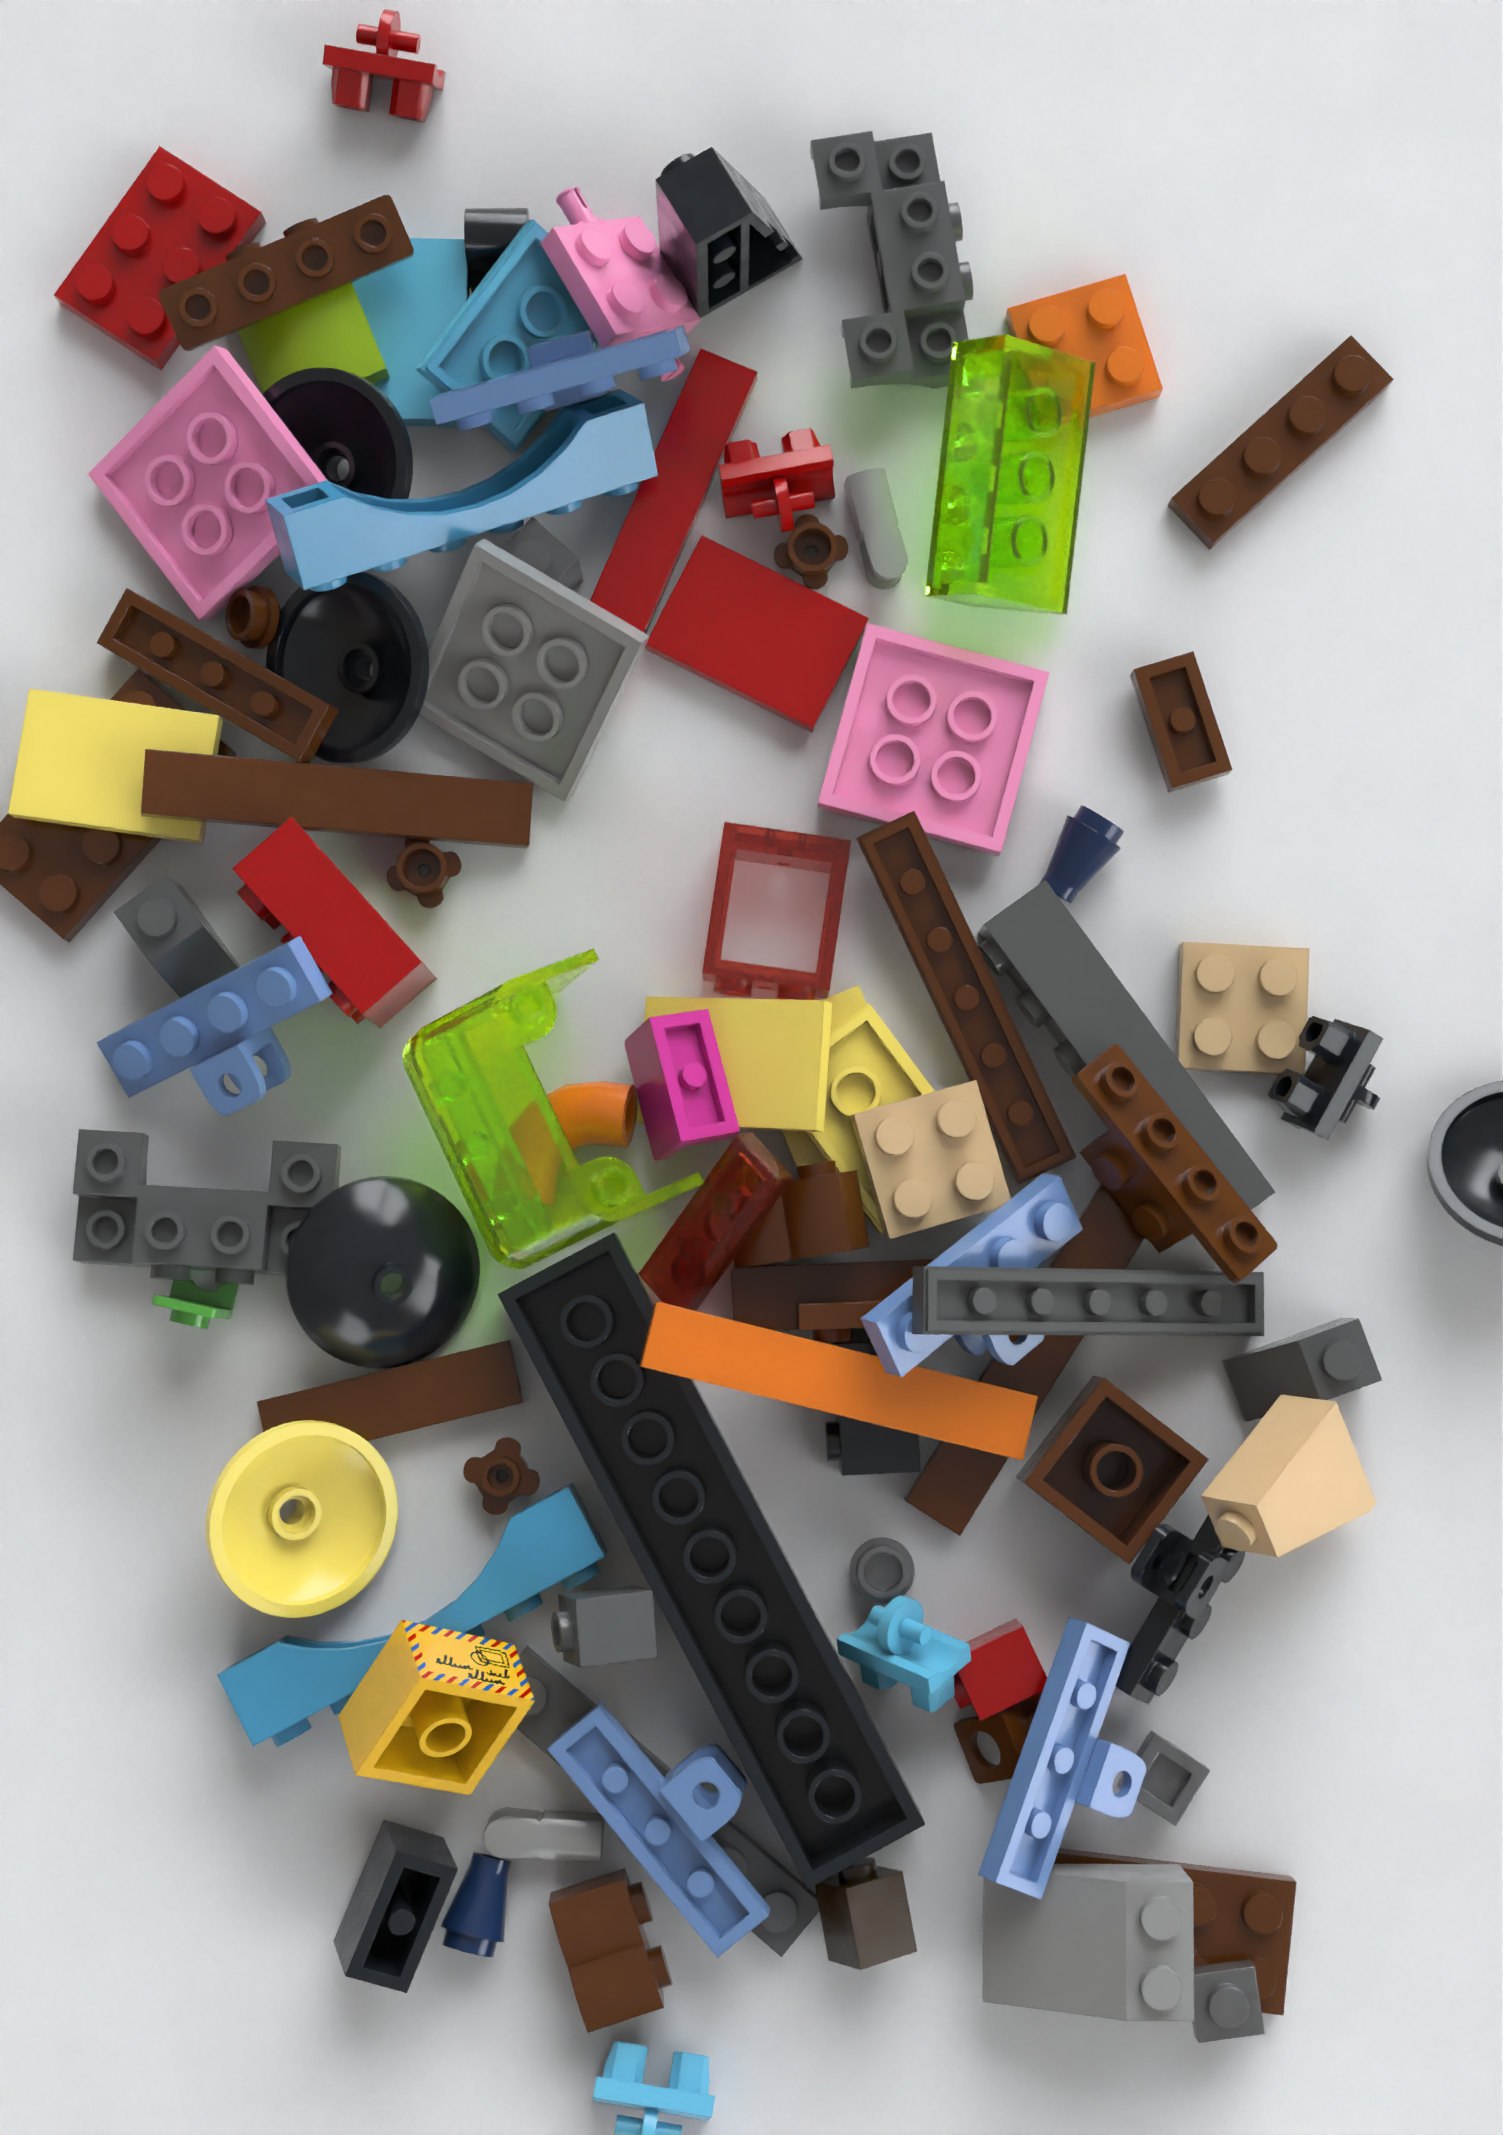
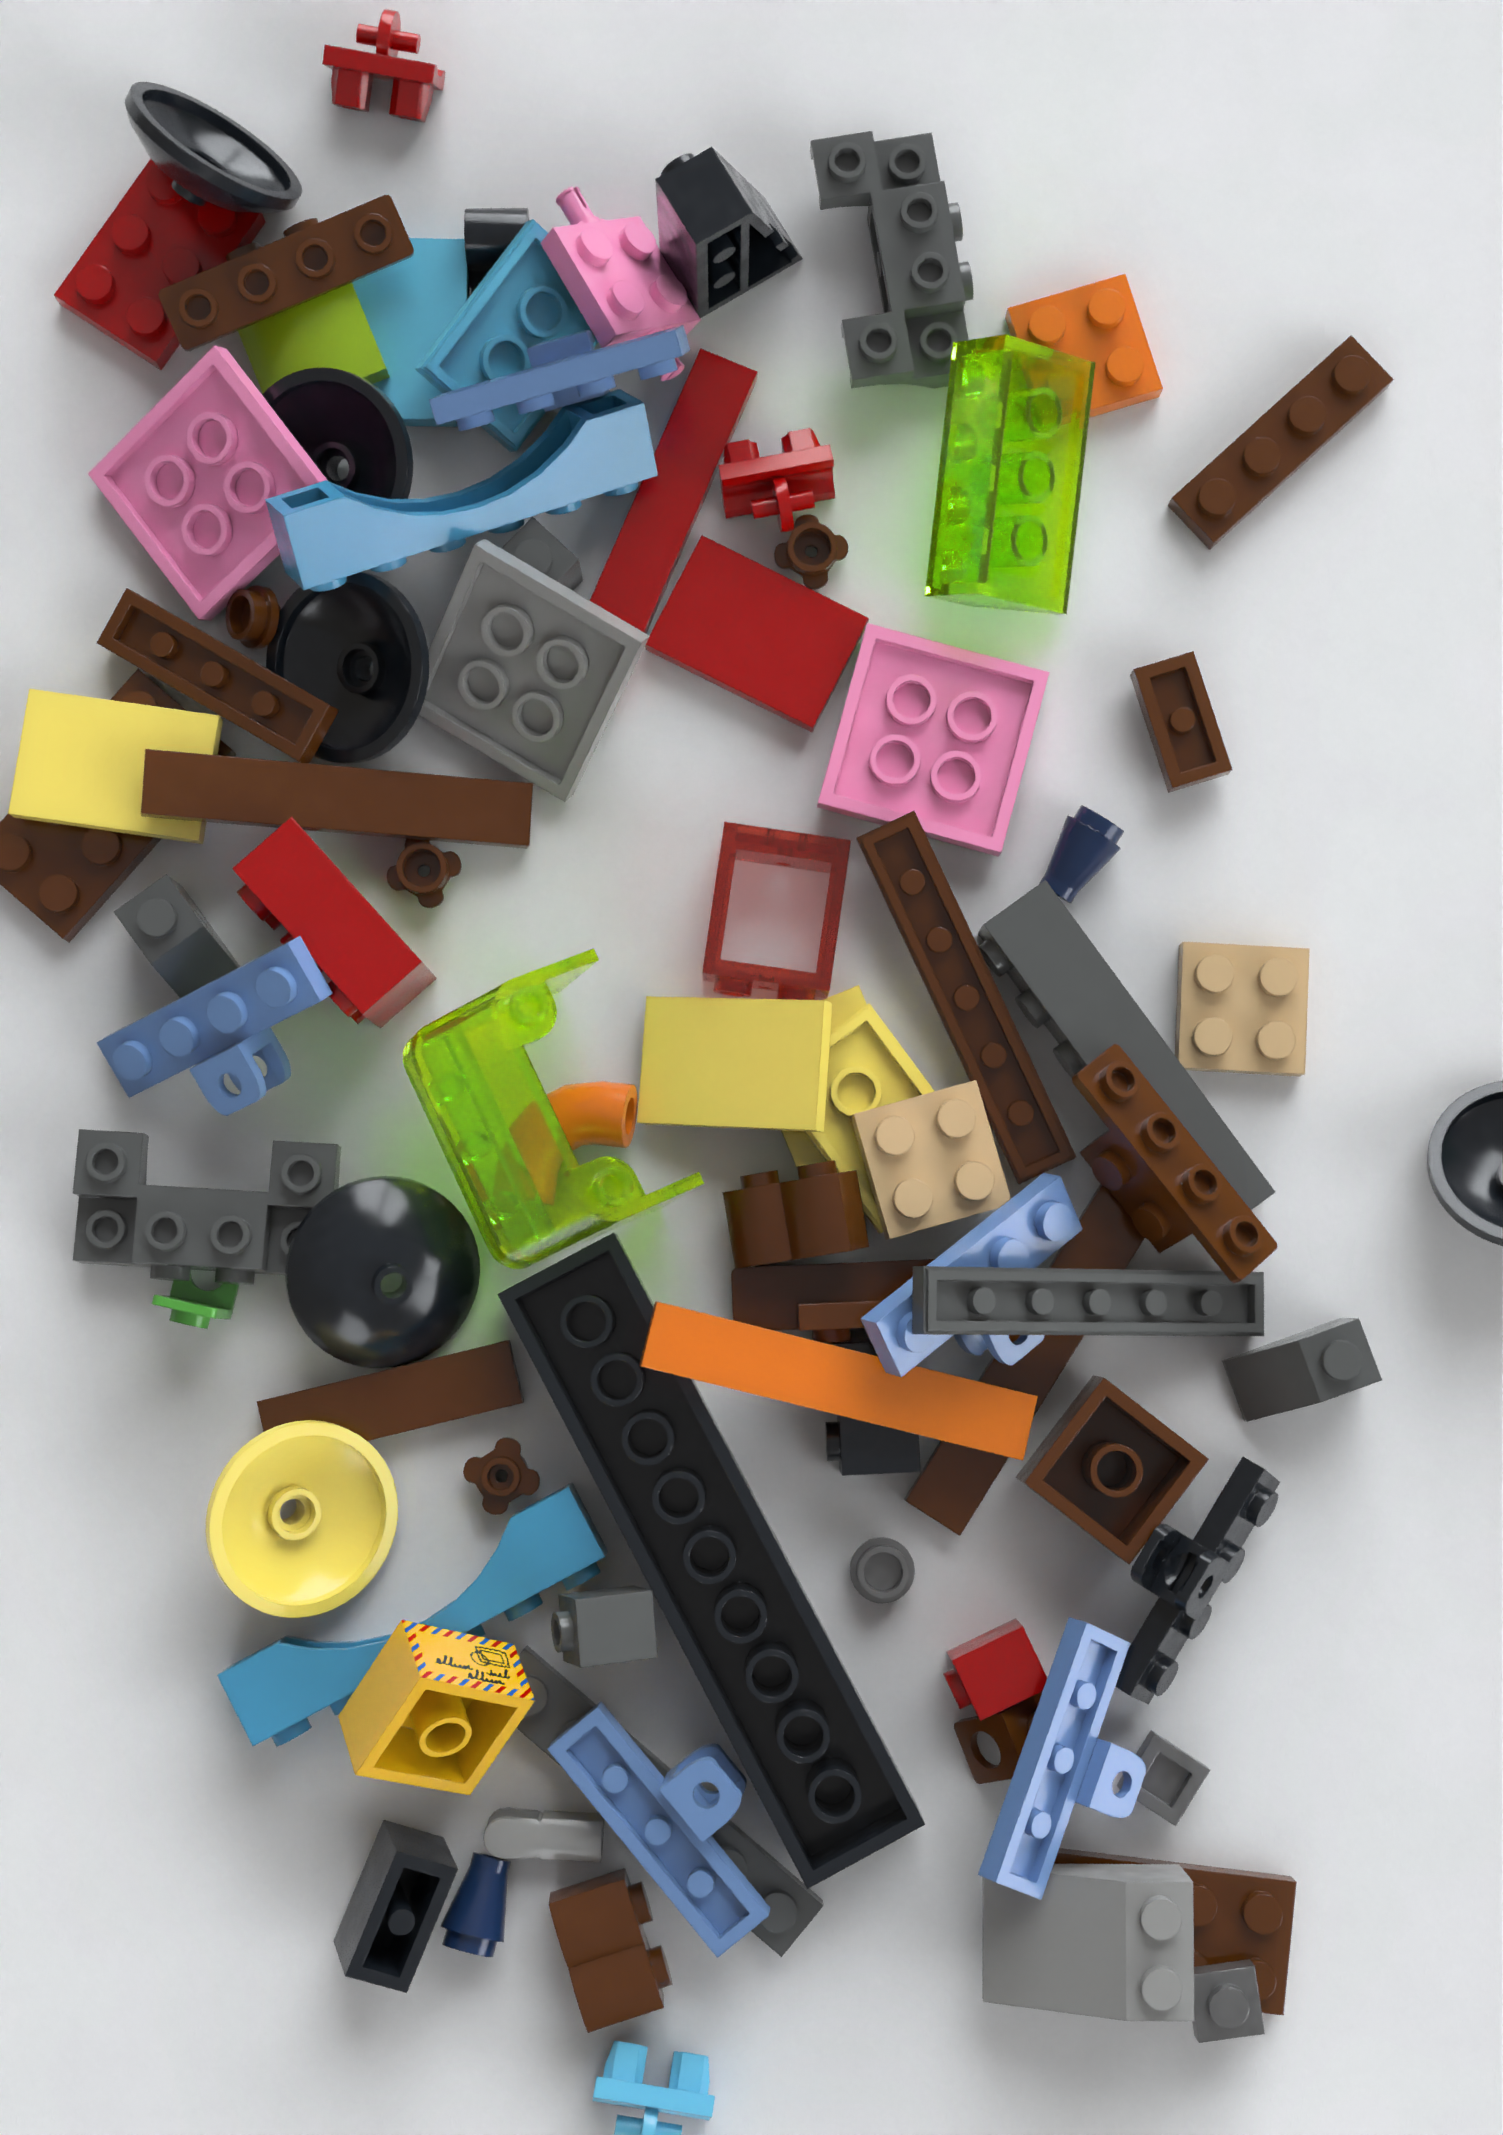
(209, 153): none -> black dish
(680, 1082): dark pink panel -> none
(716, 1223): clear red plate -> none
(865, 1915): dark brown brick -> none
(876, 527): light grey bar -> none
(902, 1649): medium azure hips -> none
(1289, 1480): tan slope -> none
(1333, 1079): black hips -> none

